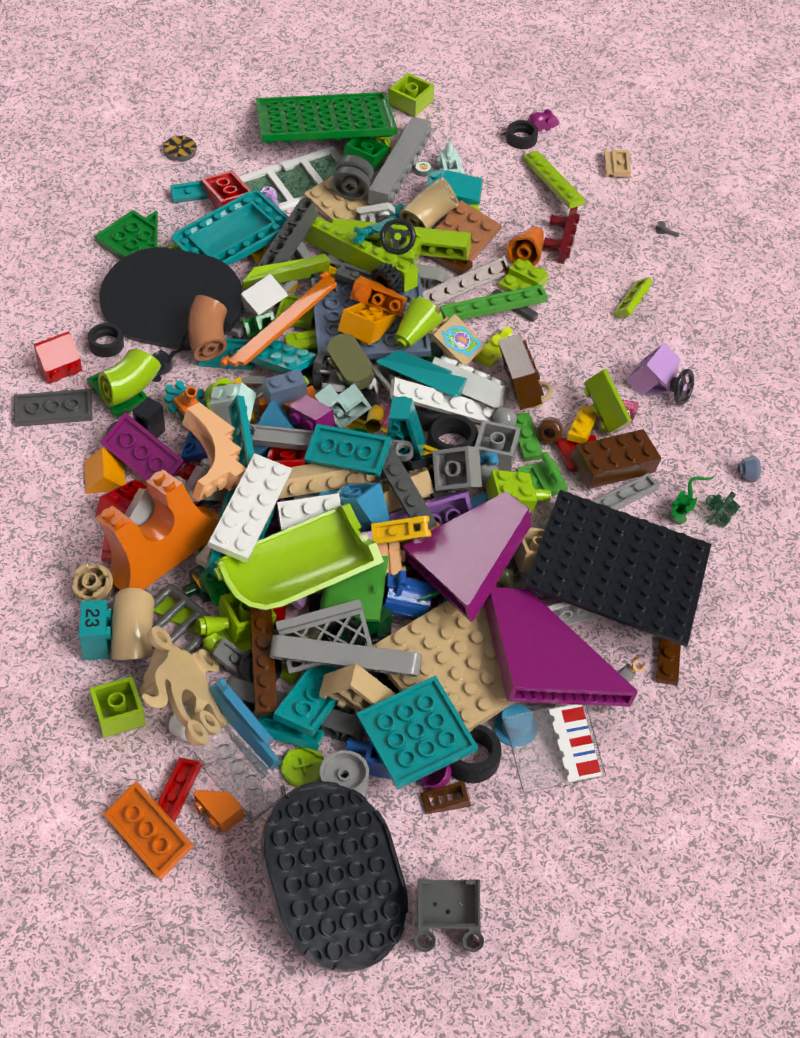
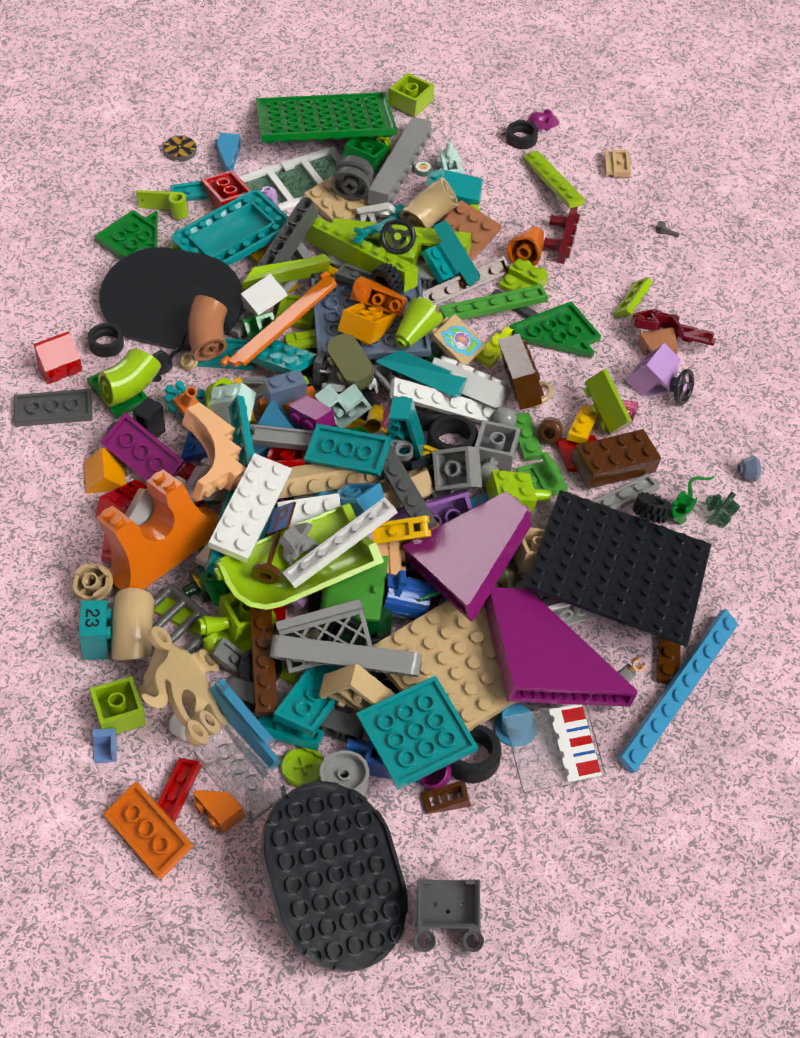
(105, 745): none -> medium blue panel
(164, 201): none -> lime door
(188, 361): none -> tan plate
(228, 149): none -> dark azure slope
(279, 522): none -> reddish brown piece
(296, 541): none -> light grey piece
(339, 542): none -> white plate
(450, 257): none -> teal plate
(490, 457): dark azure arm -> none
(559, 329): none -> green wing
(651, 340): none -> nougat torso
(652, 507): none -> black tyre
(654, 319): none -> dark red piece
(677, 691): none -> dark azure plate

